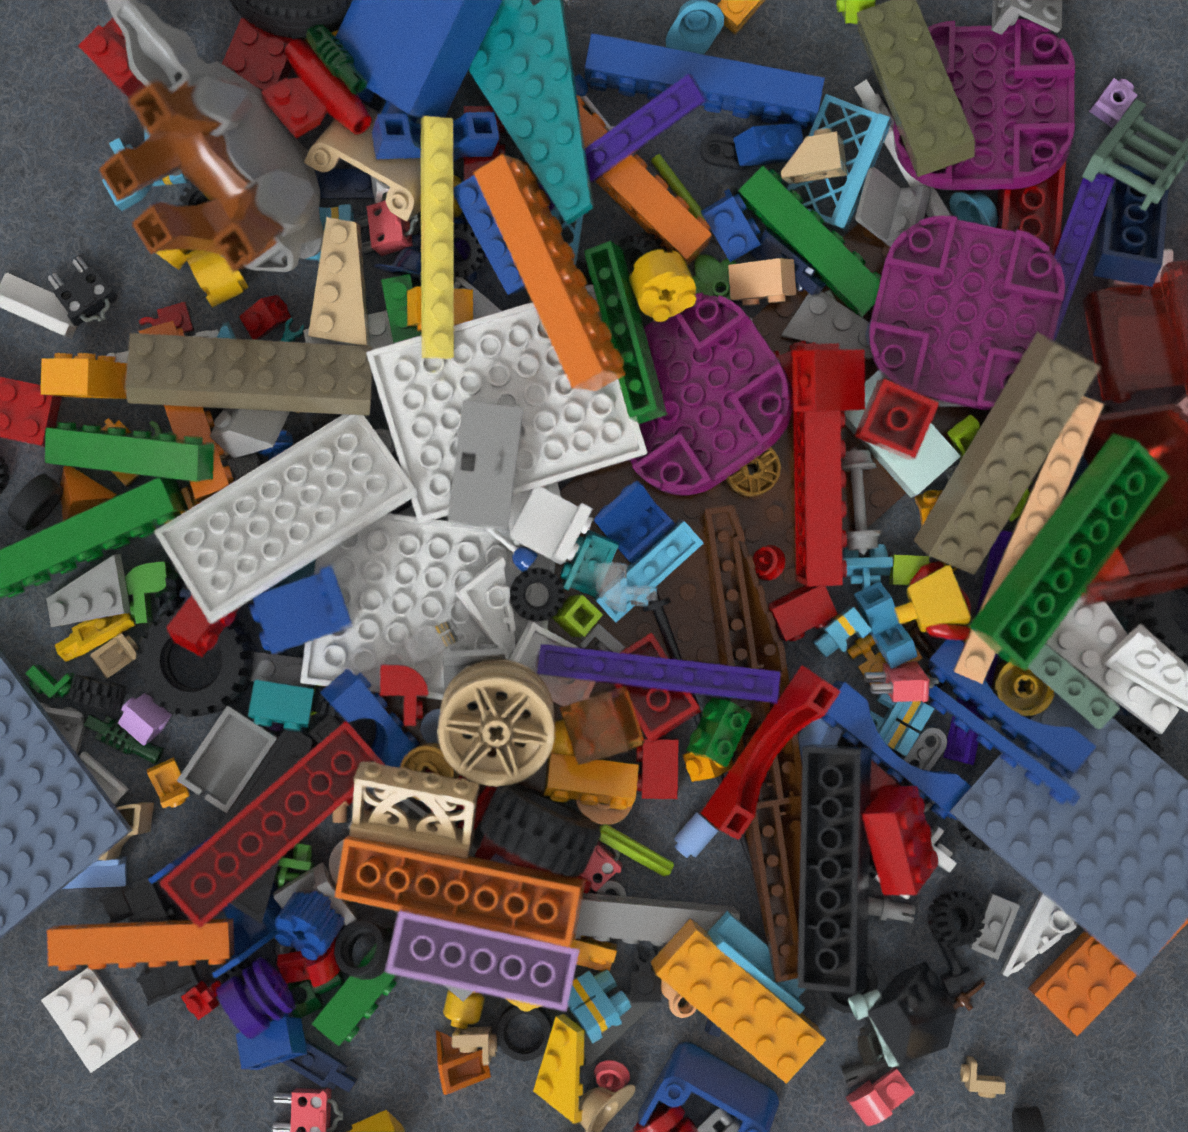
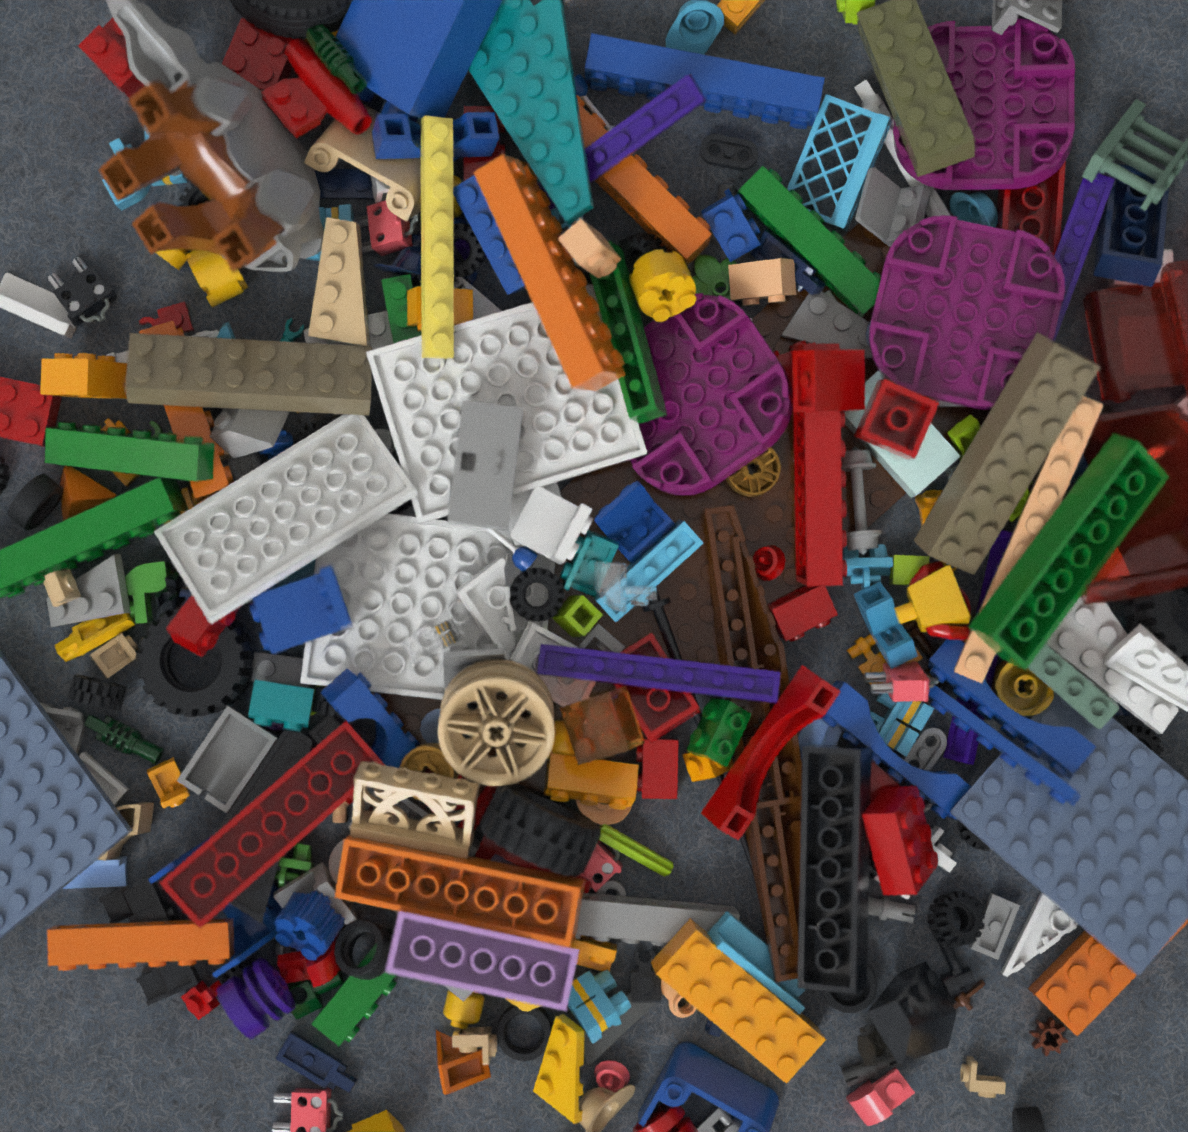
(43, 682): green bracket -> none
(61, 587): none -> tan bracket
(91, 1019): white plate -> none
(143, 718): lavender brick -> none
(265, 316): red bracket -> none
(274, 1045): blue brick -> none
(406, 682): red brick -> none
(590, 249): none -> light nougat brick
(676, 185): lime bar -> none
(694, 836): light blue brick -> none
(768, 144): blue brick -> none
(817, 158): tan slope -> none
(840, 629): medium azure hips -> none
(860, 1005): light aqua brick -> none
(1040, 1036): none -> copper gear
(1107, 108): lavender brick -> none

